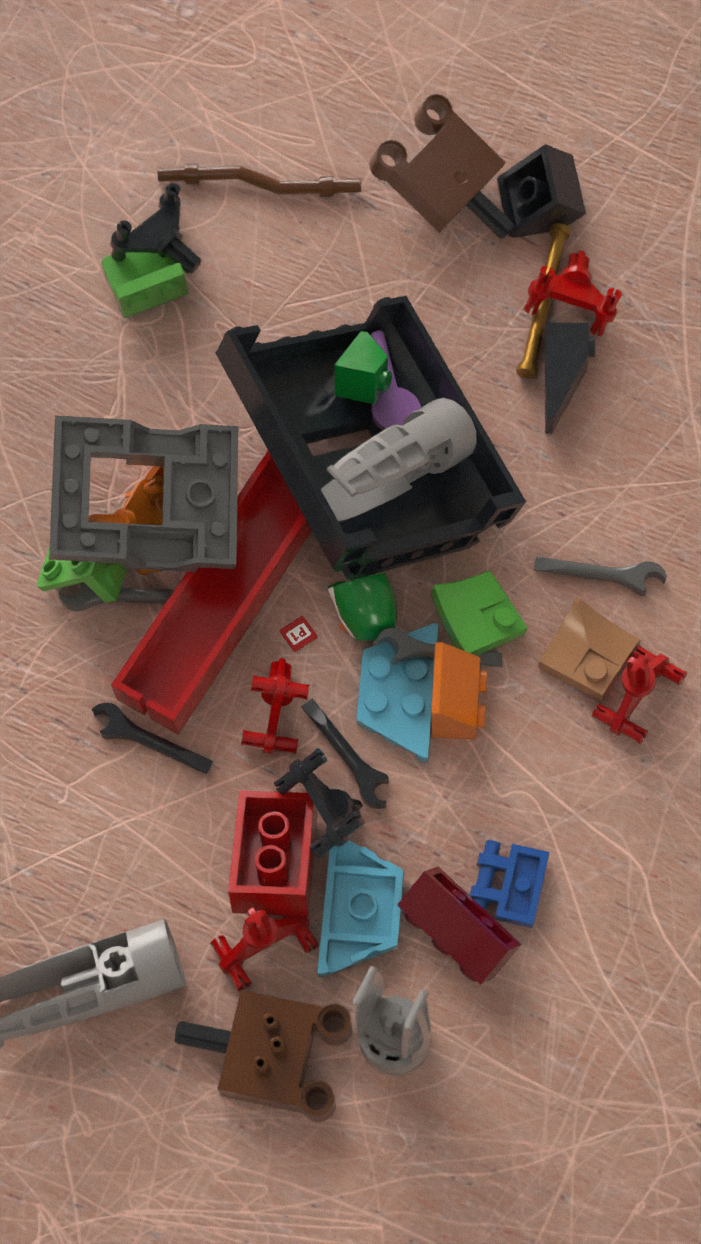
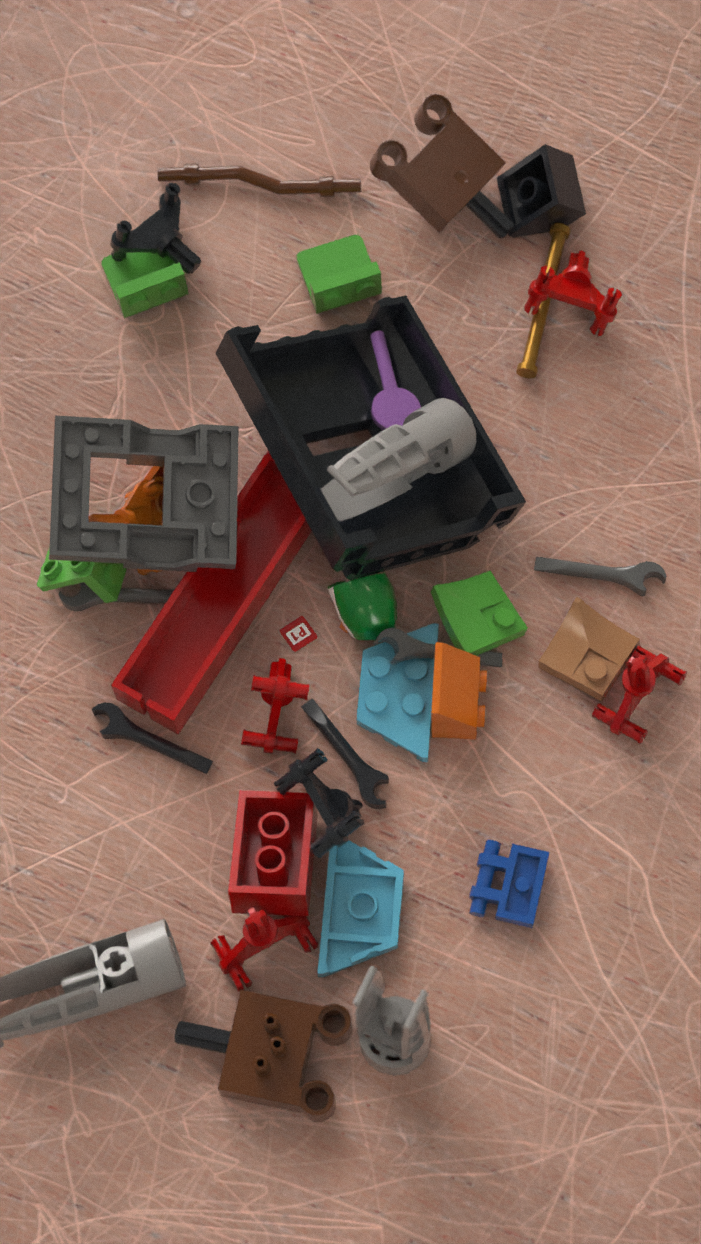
(339, 273): none -> bright green bracket
(362, 371): green slope -> none
(458, 925): dark red brick -> none
(565, 366): black slope -> none

